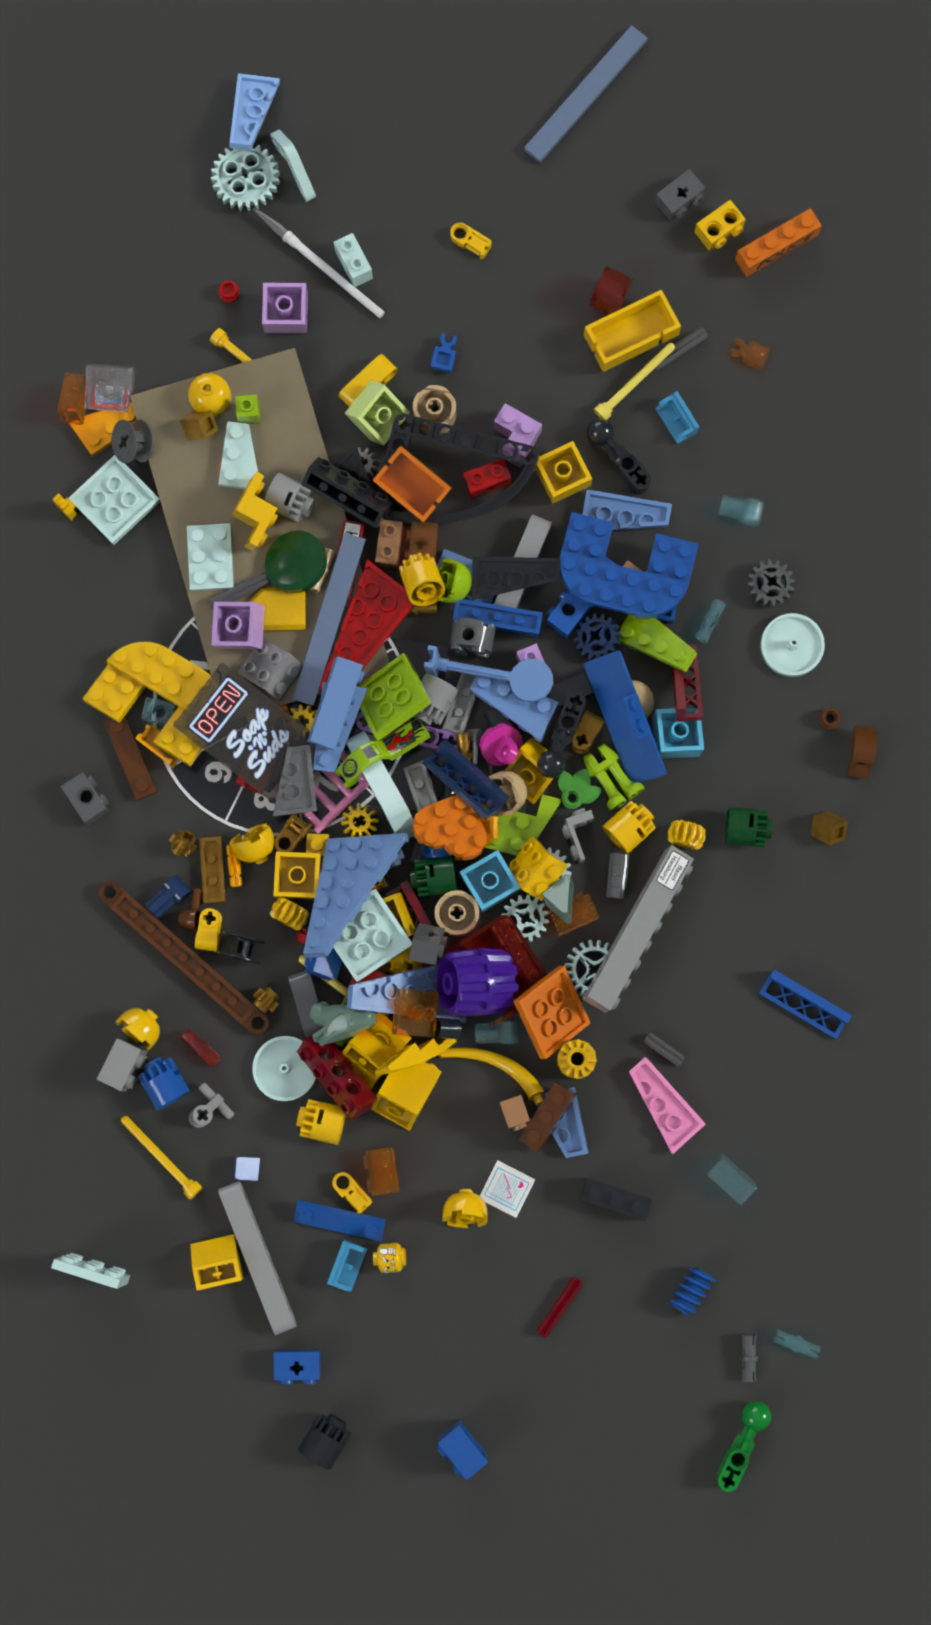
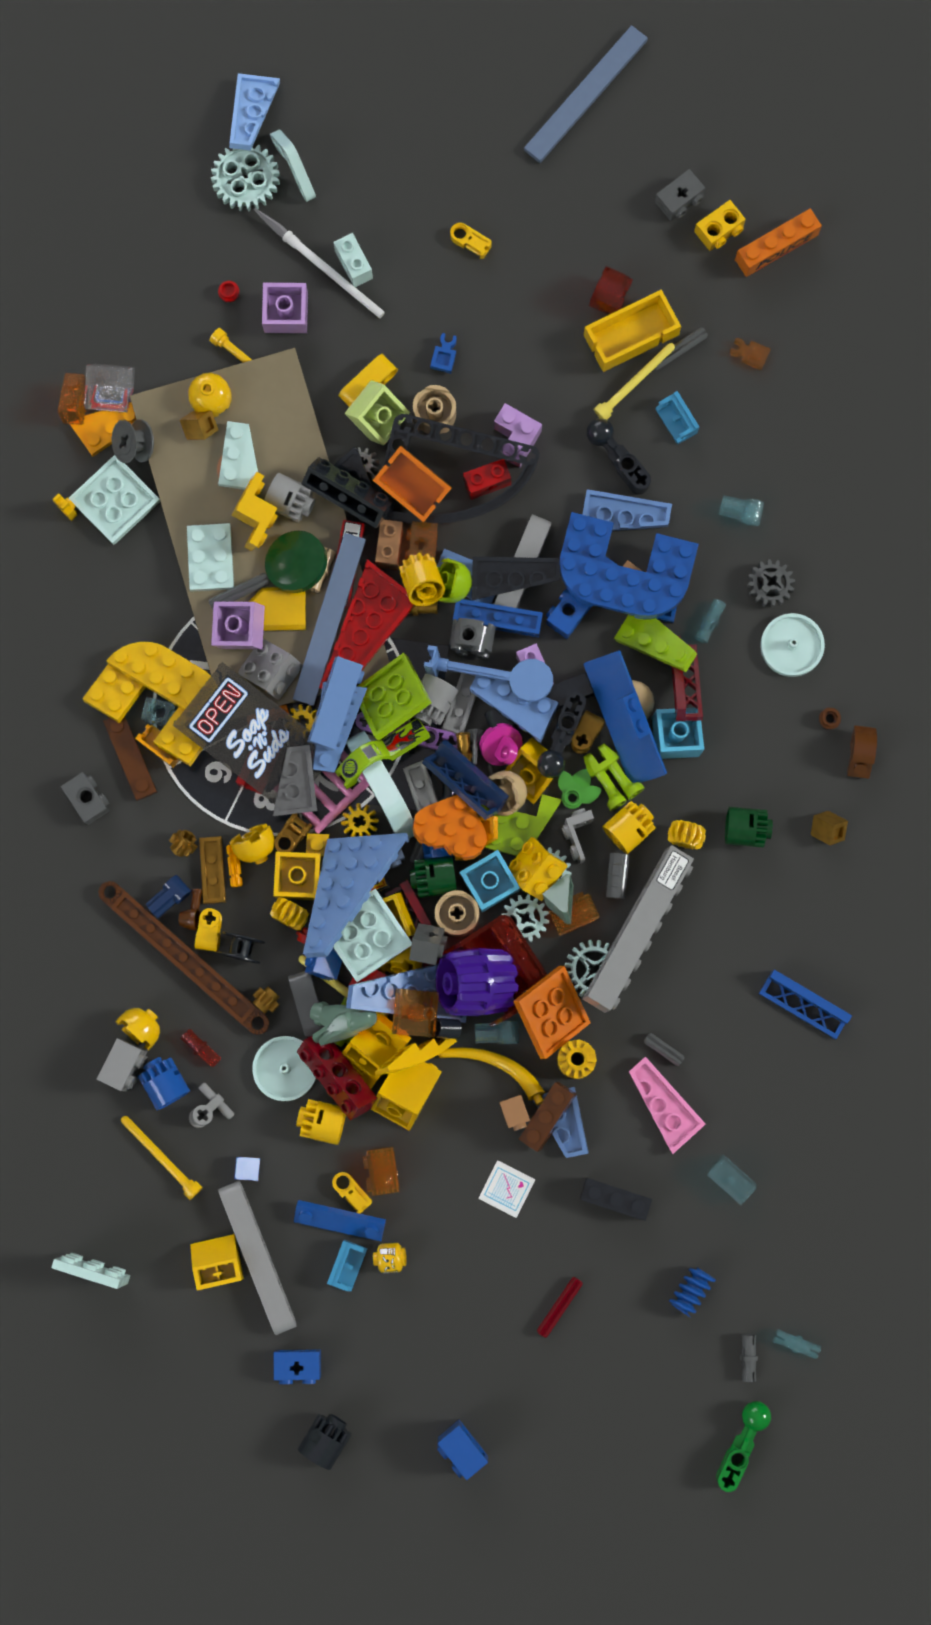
(248, 409): lime brick -> none
(465, 1209): yellow cylinder -> none
(563, 472): yellow brick -> none
(603, 630): dark blue gear -> none

